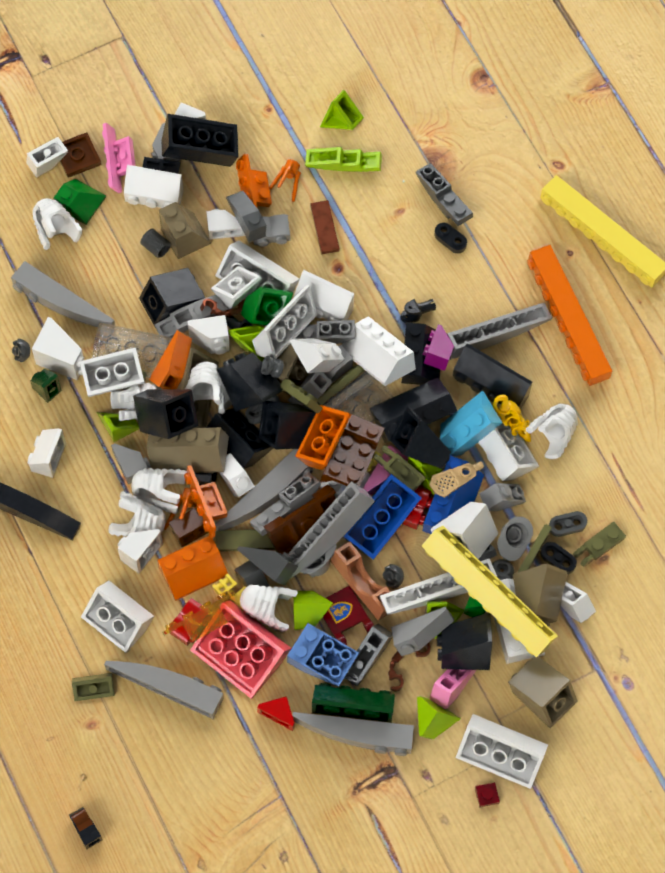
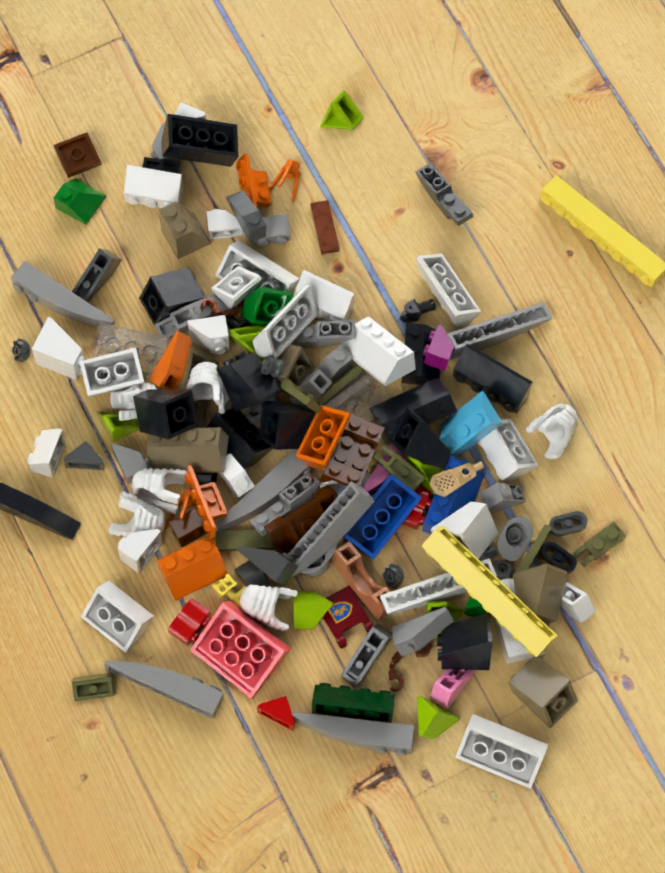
(46, 156): white slope -> none
(46, 384): dark green slope -> none
(53, 220): white hair -> none
(84, 458): none -> dark grey slope
(85, 827): leg -> none
(96, 274): none -> dark grey slope
(118, 156): bright pink bracket -> none
(155, 243): dark grey piece -> none
(204, 621): clear yellow bracket -> none
(317, 354): white slope -> none
(321, 655): medium blue slope -> none
(343, 160): lime slope -> none
(448, 238): black plate -> none
(448, 289): none -> white slope
(487, 794): dark red plate -> none
(511, 415): yellow animal -> none
(569, 315): orange brick -> none

